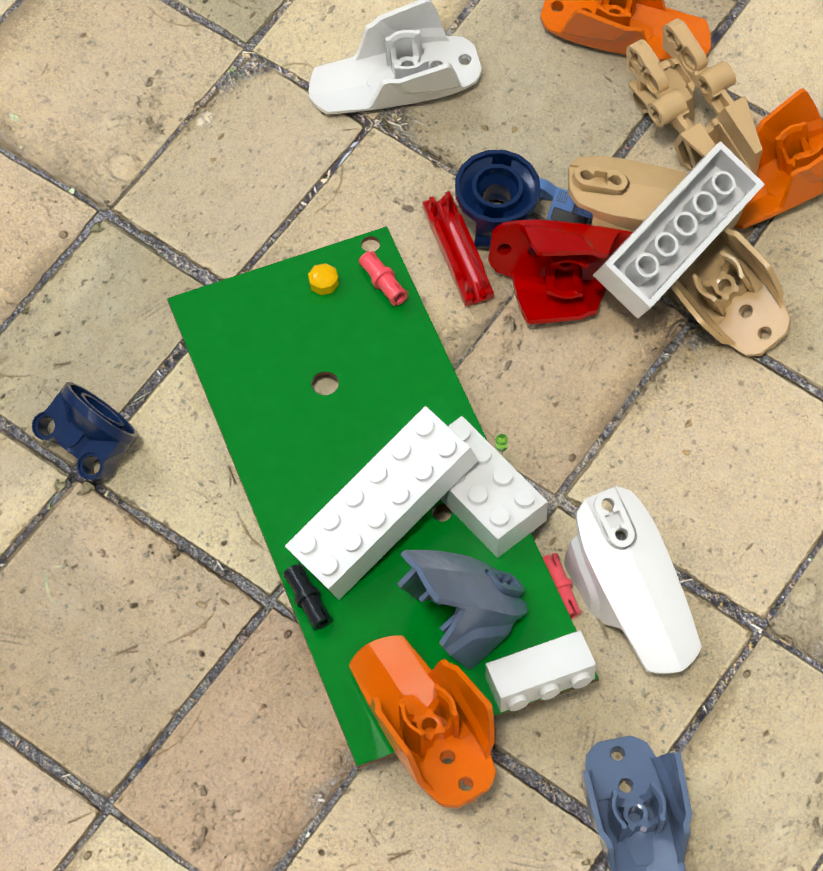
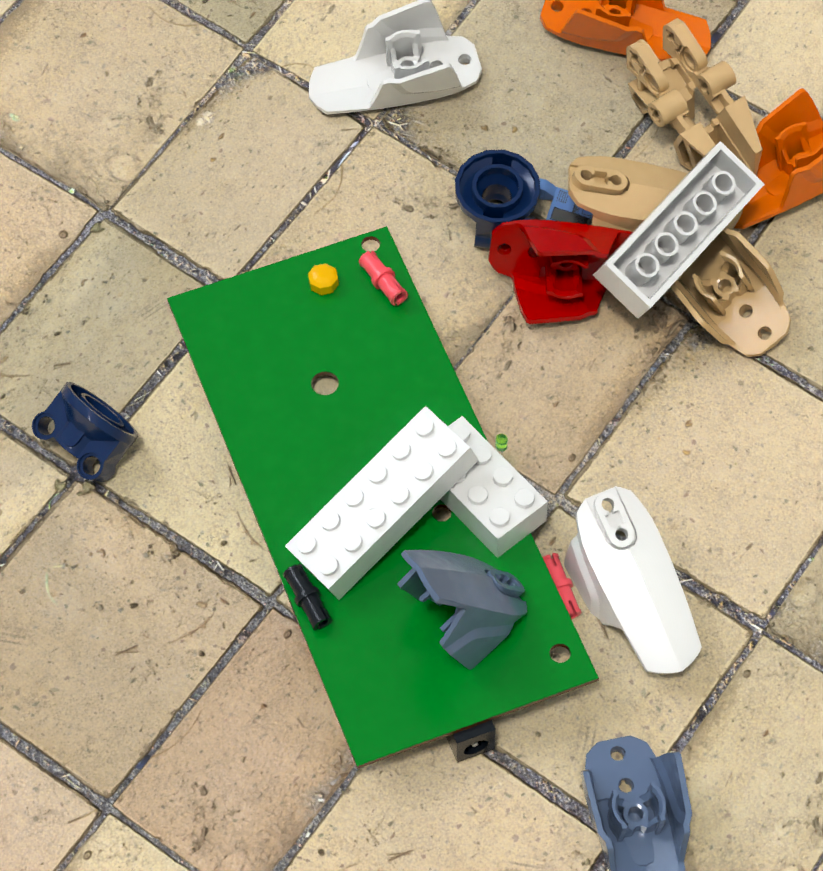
(429, 719): orange piece -> none
(458, 249): red piece -> none
(540, 672): white brick -> none

